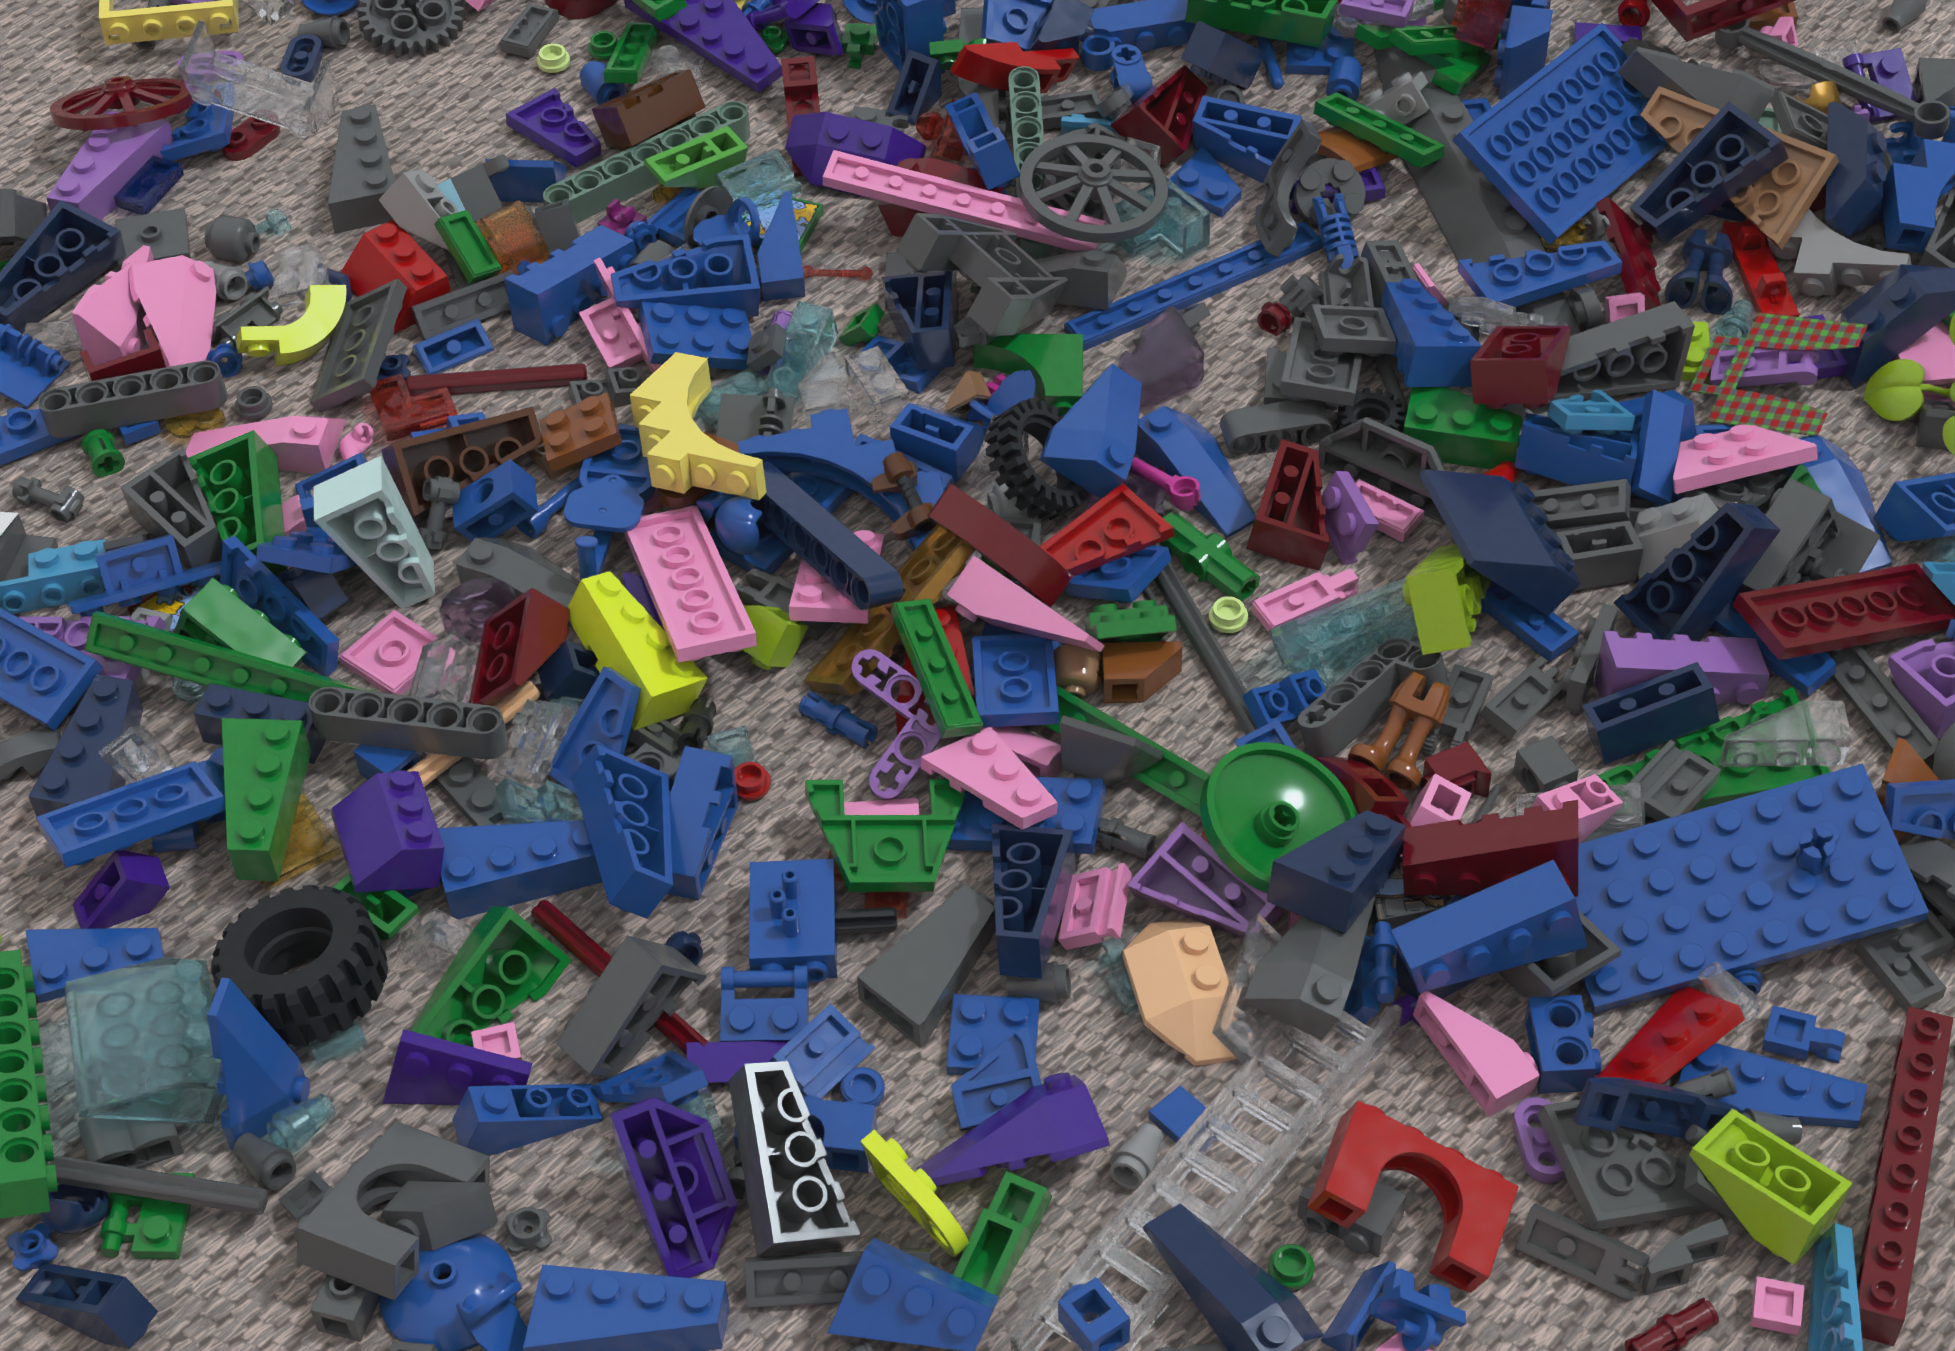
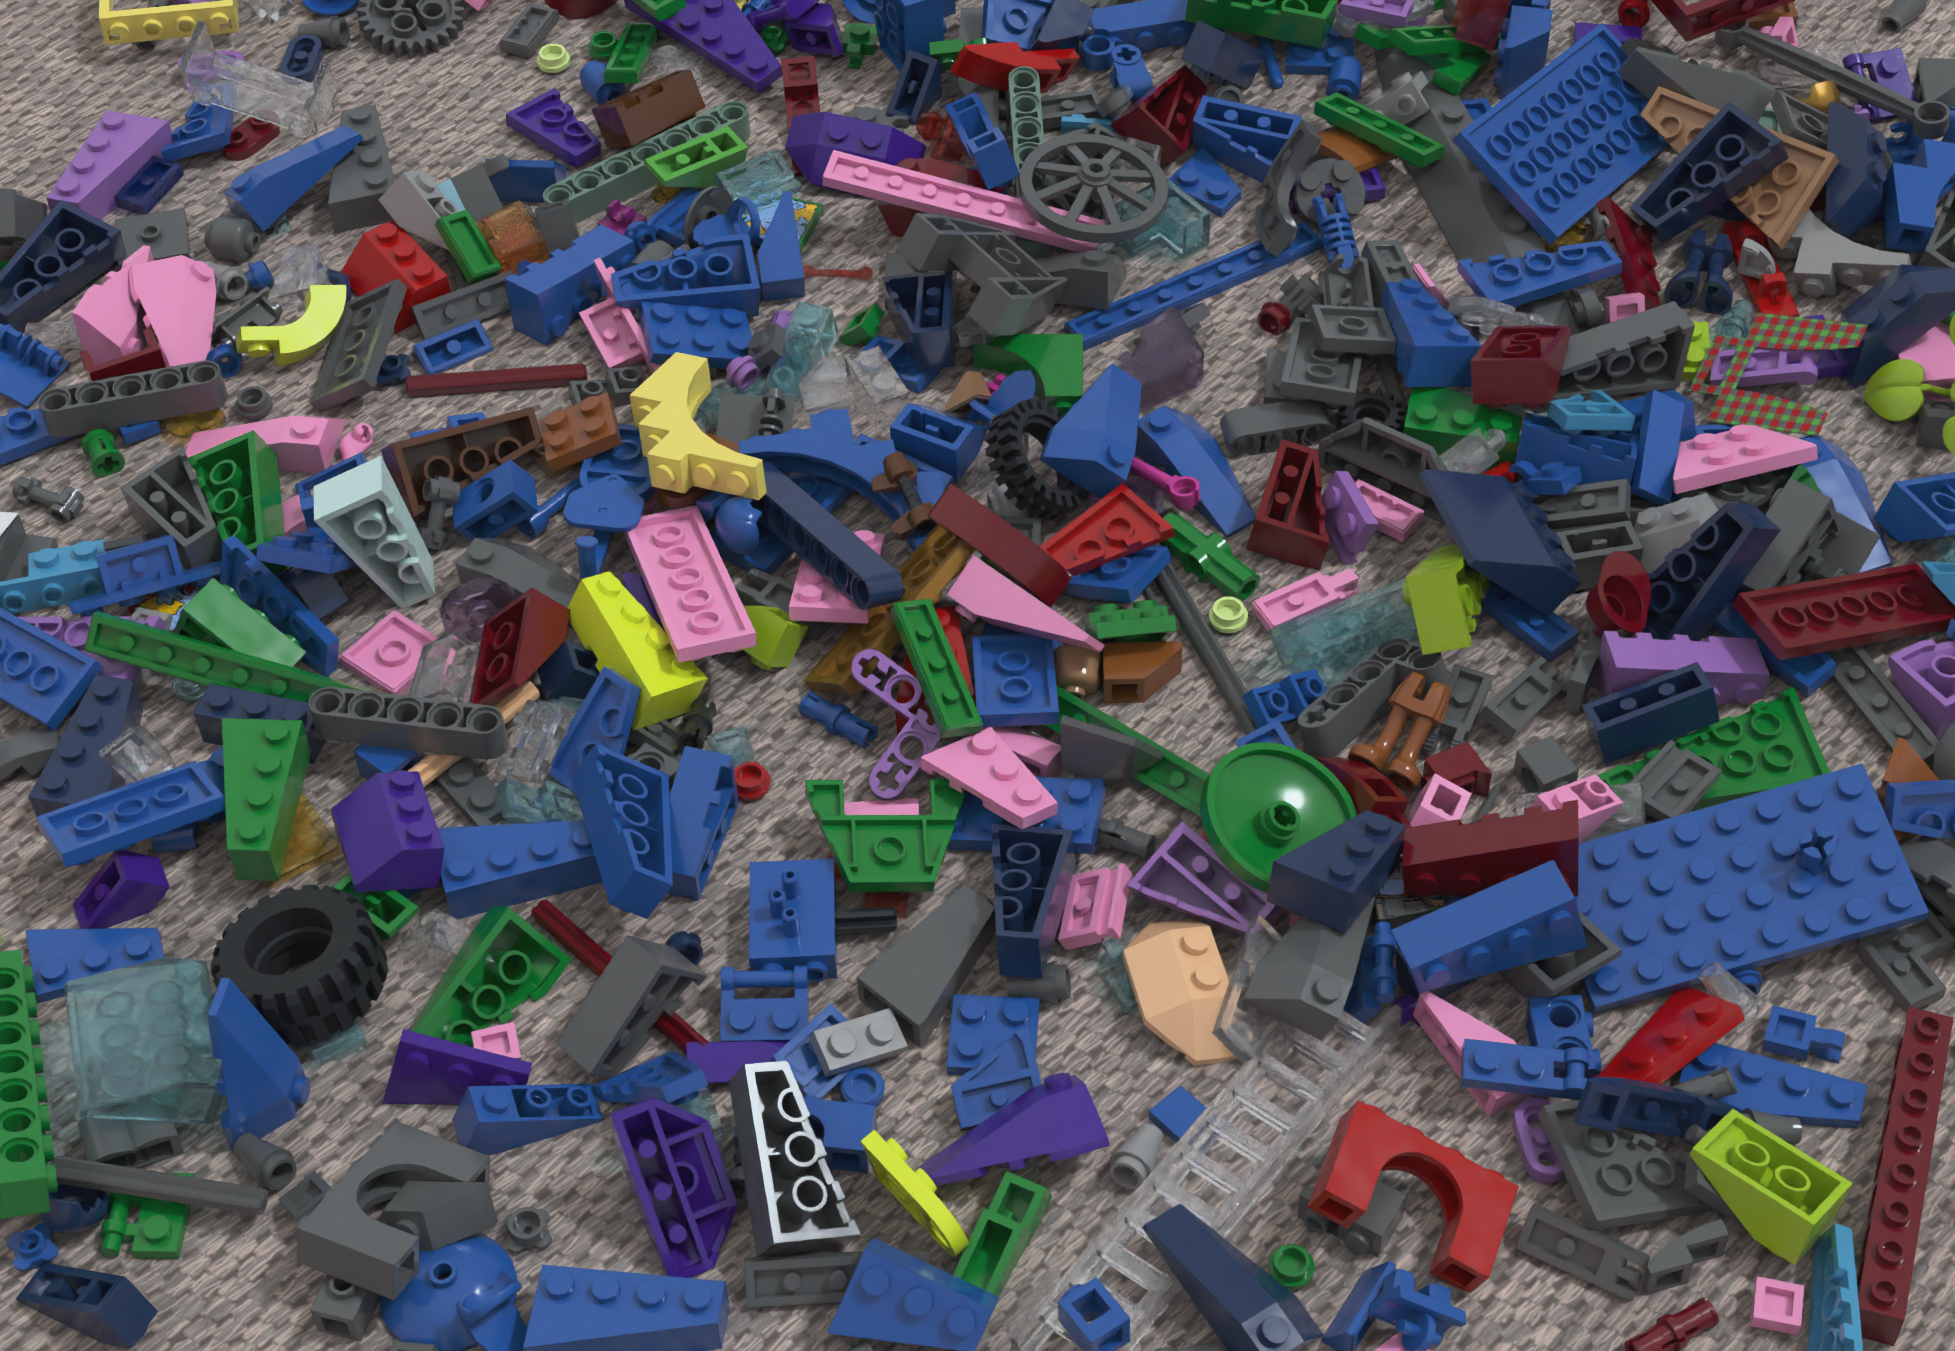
(121, 94): dark red wheel -> none
(277, 184): none -> blue wedge
(299, 1123): clear light blue cone -> none
(405, 414): clear red plate -> none
(742, 372): none -> medium lavender plate
(858, 1042): none -> light grey plate
(1474, 452): none -> clear hinge
(1523, 1069): none -> blue plate
(1550, 480): none -> blue plate
(1620, 595): none -> dark red piece
(1755, 260): none -> light grey tile
(1792, 737): clear slope -> none

